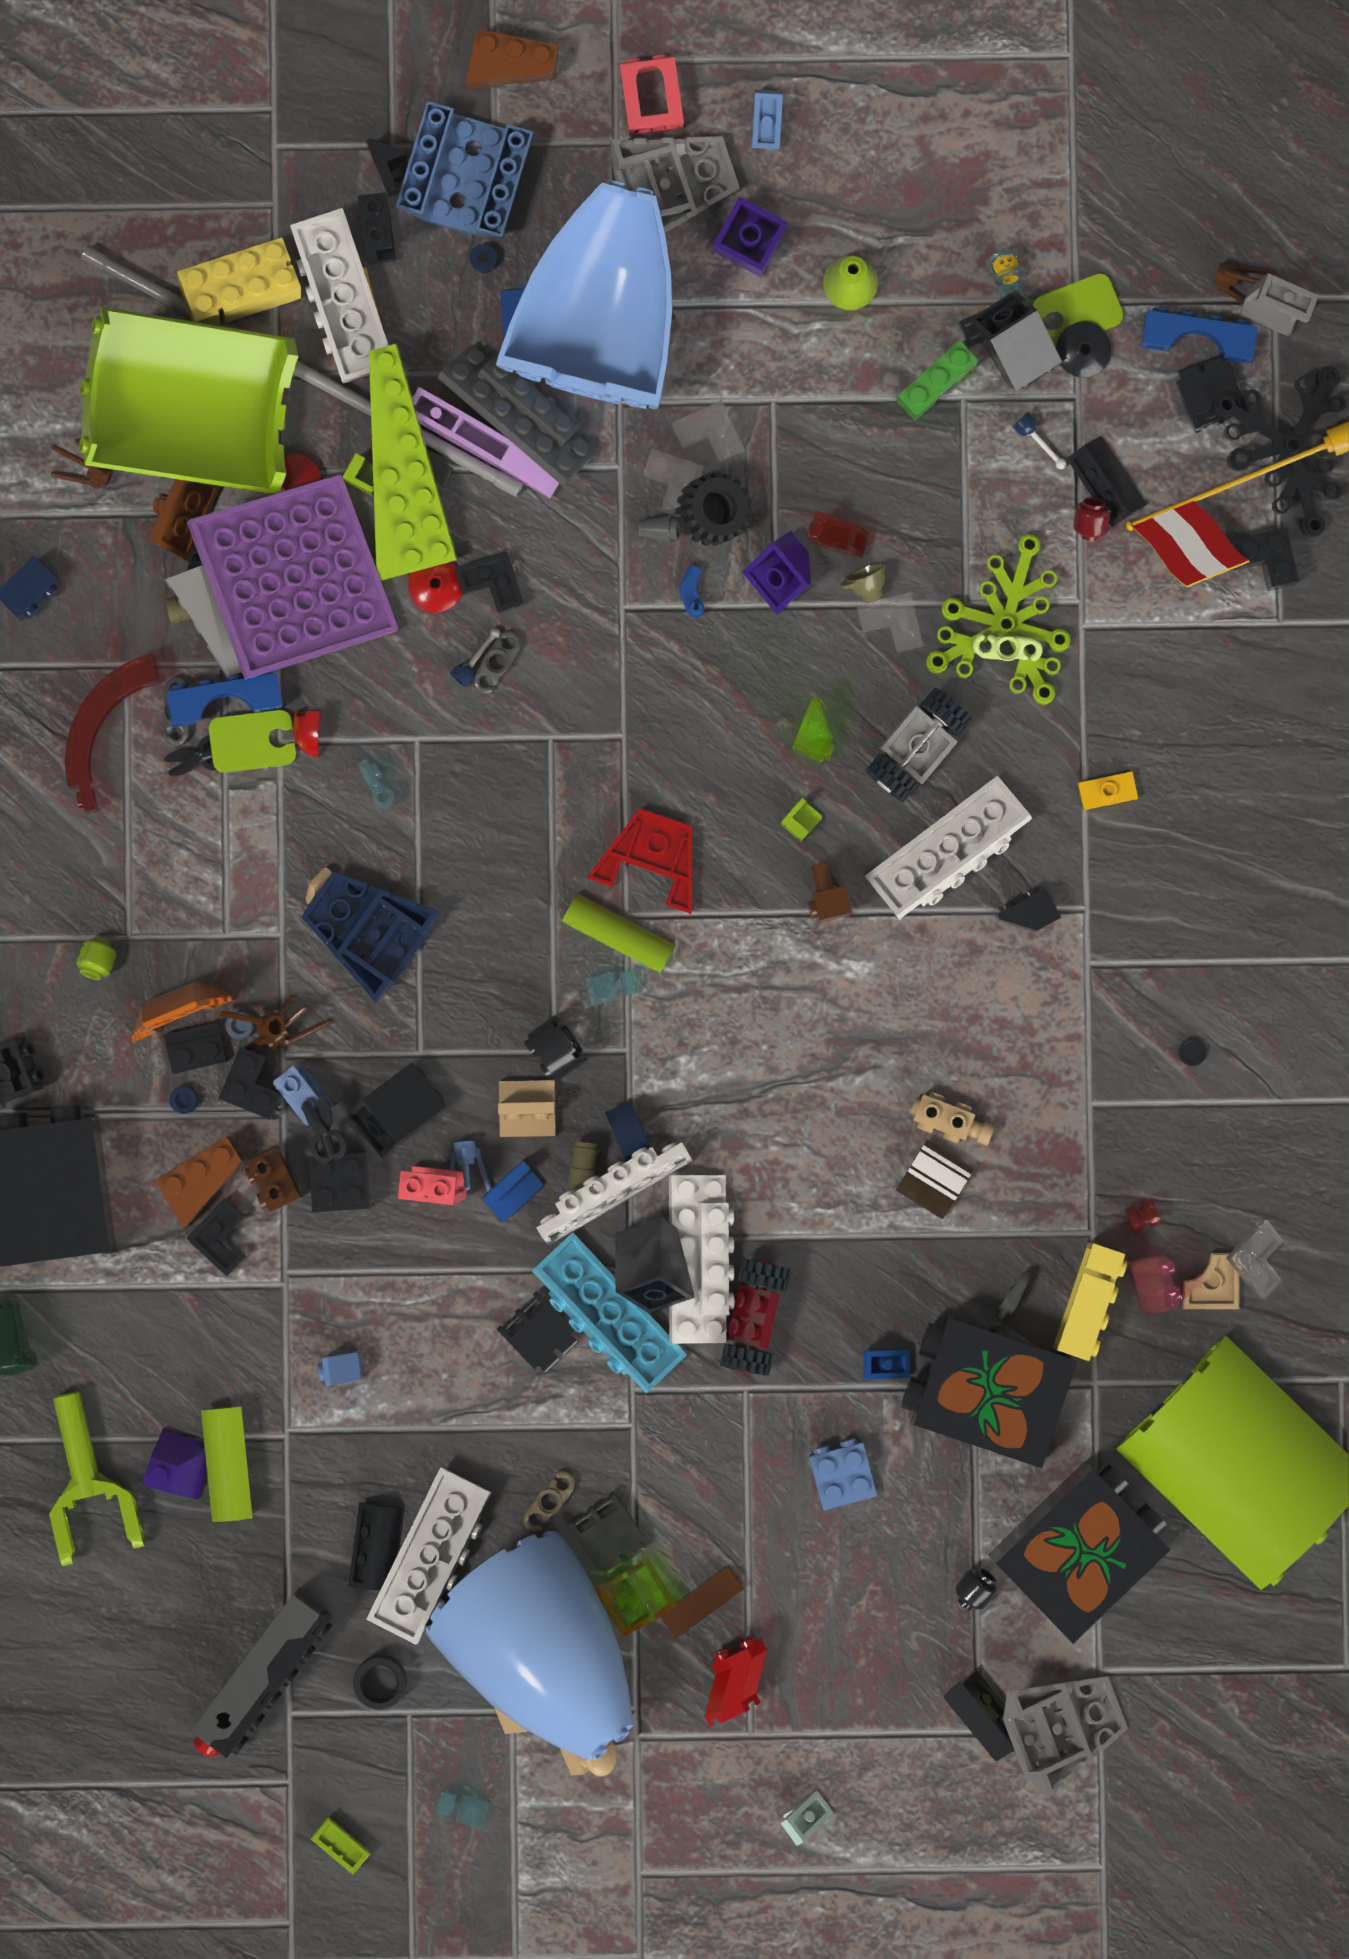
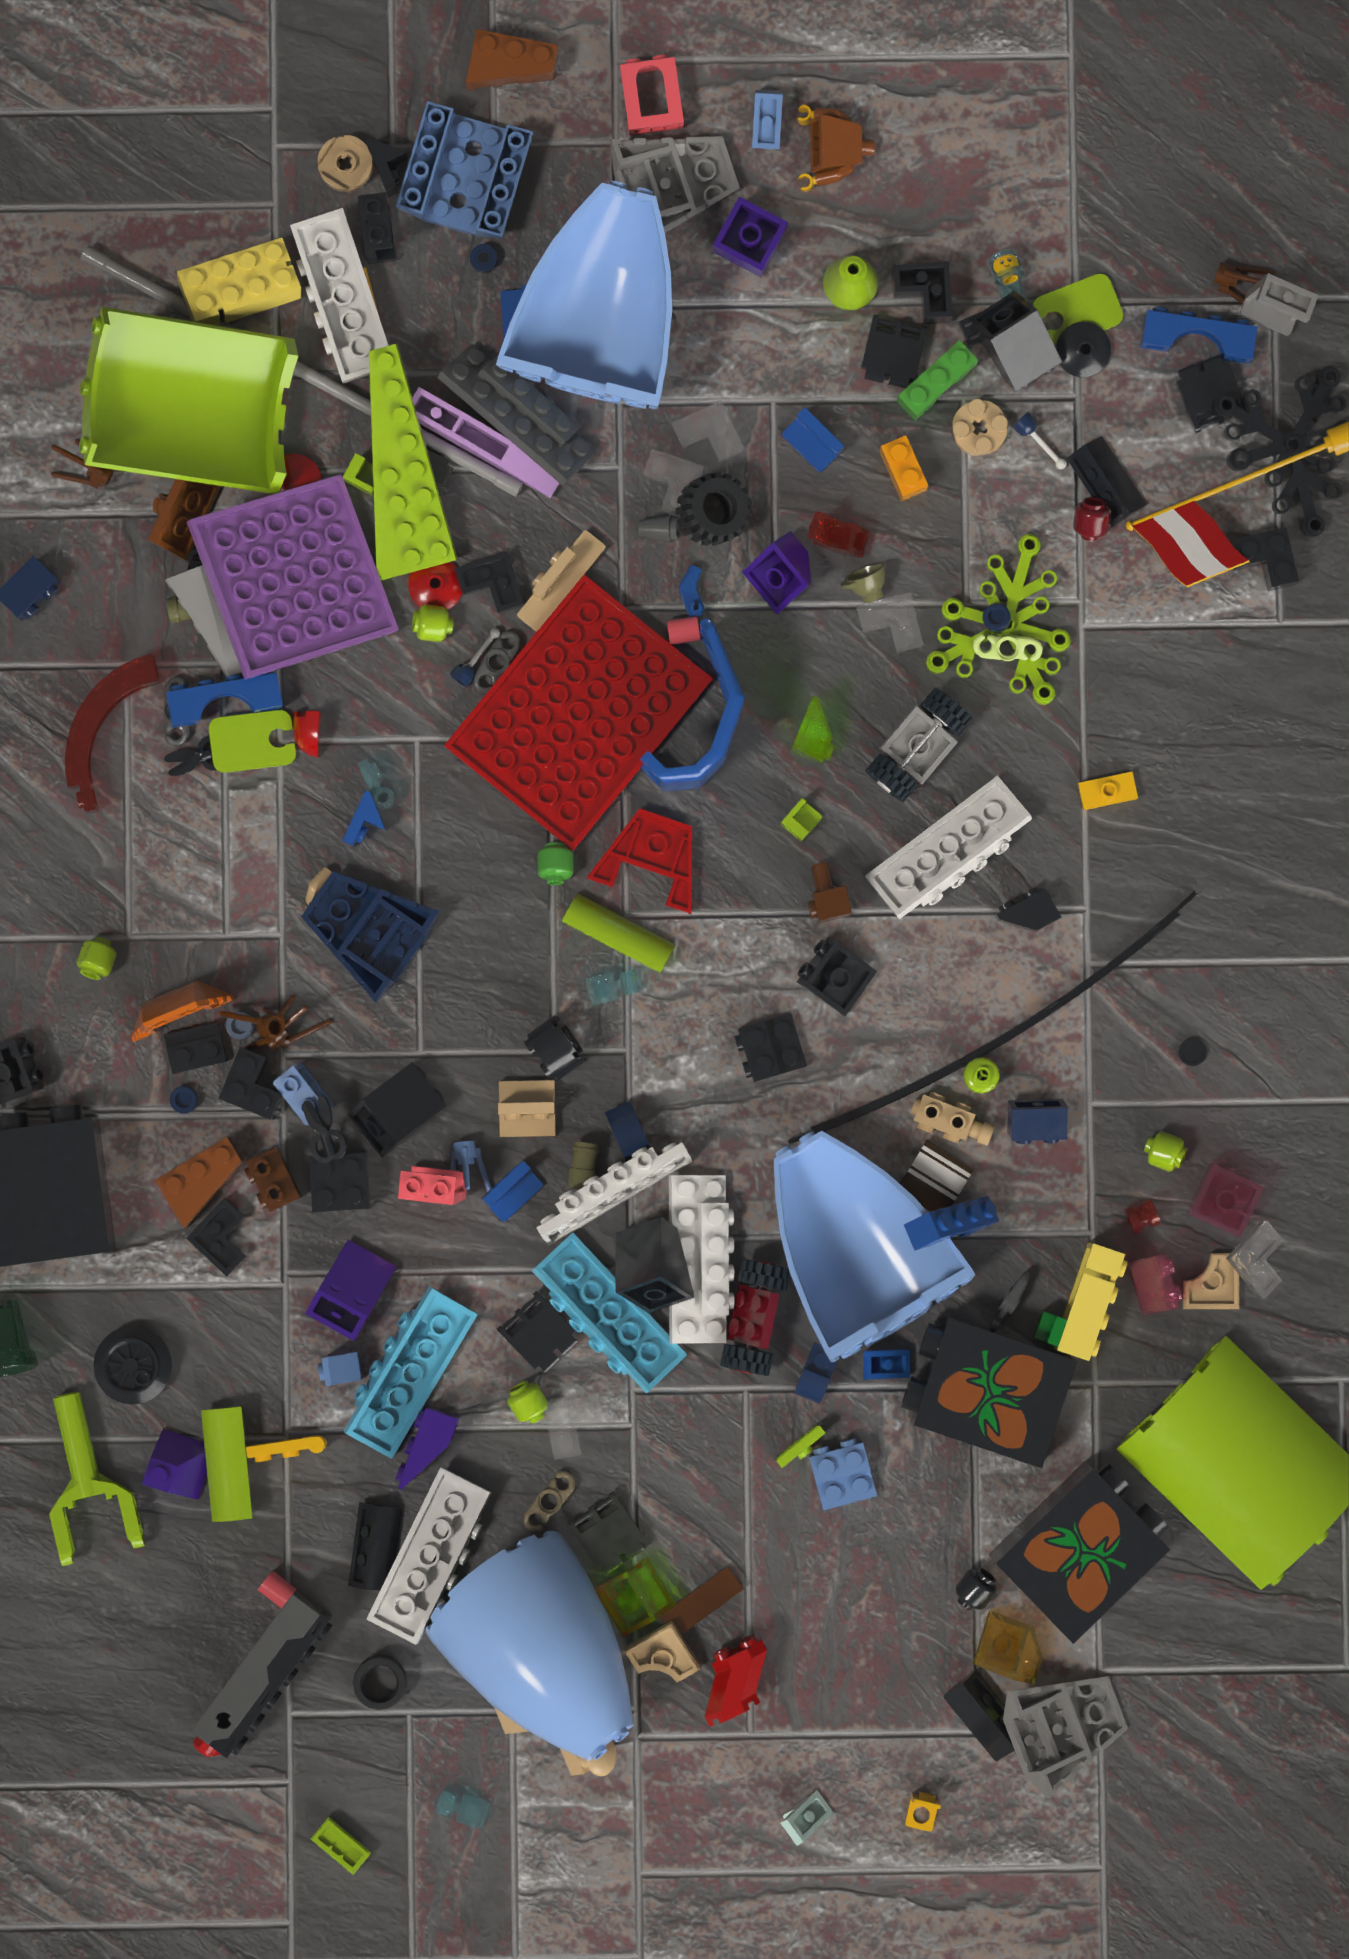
(132, 1365): none -> black wheel
(277, 1589): none -> coral piece
(288, 1448): none -> yellow plate
(348, 179): none -> tan plate
(350, 1290): none -> dark purple slope
(366, 812): none -> blue slope
(408, 1371): none -> medium azure plate
(432, 623): none -> lime head
(433, 1437): none -> dark purple slope
(527, 1402): none -> lime head
(555, 863): none -> bright green head
(560, 579): none -> tan bracket
(565, 1417): none -> clear plate
(578, 712): none -> red plate
(664, 1652): none -> tan tile
(683, 630): none -> coral piece
(696, 775): none -> blue windscreen
(770, 1048): none -> black plate
(801, 1446): none -> lime plate
(812, 440): none -> blue panel
(815, 1375): none -> dark blue brick
(834, 145): none -> dark orange torso
(835, 975): none -> black plate
(851, 1248): none -> light blue panel
(893, 352): none -> black plate
(903, 468): none -> light orange brick
(922, 1800): none -> yellow bracket
(930, 283): none -> black brick
(951, 1221): none -> blue arch
(973, 1082): none -> lime head
(994, 421): none -> tan plate
(996, 618): none -> dark blue tile
(1009, 1648): none -> clear yellow slope
(1037, 1120): none -> dark blue brick
(1049, 1328): none -> green slope
(1097, 976): none -> black piece
(1165, 1151): none -> lime head
(1225, 1200): none -> clear pink brick

